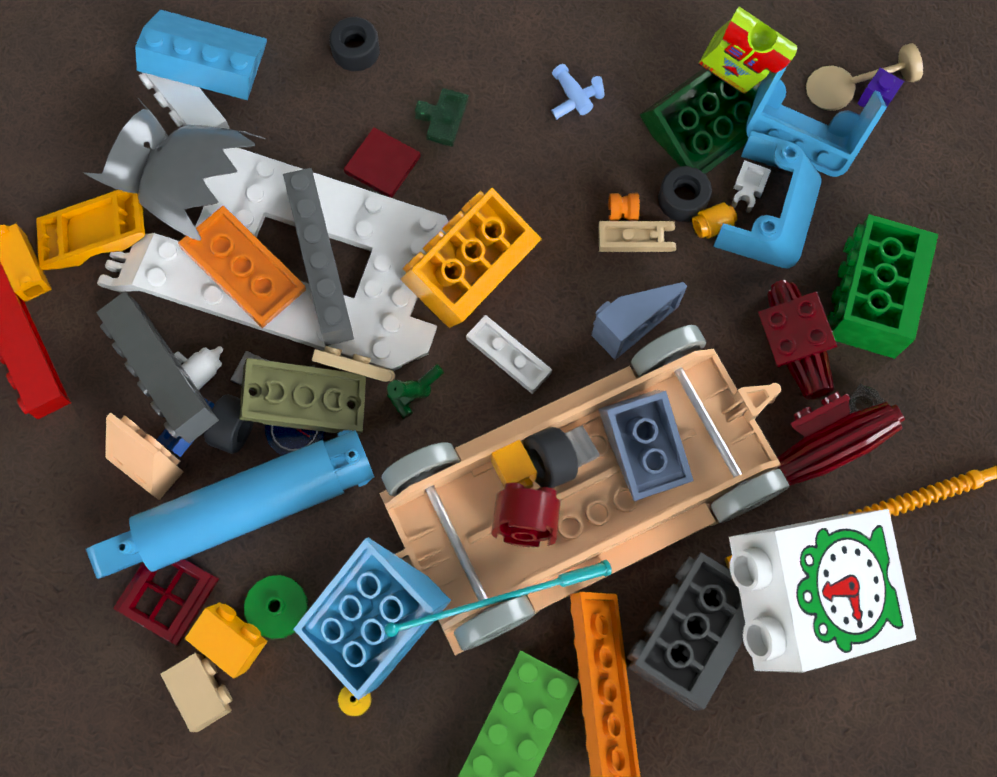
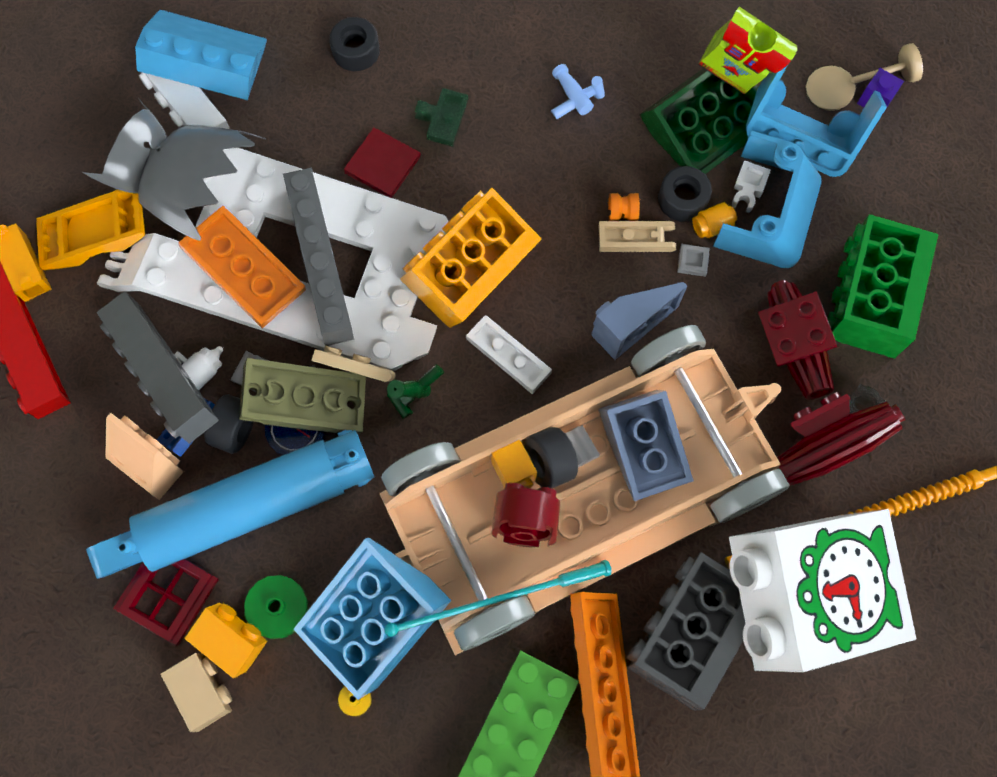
(693, 260): none -> light grey tile

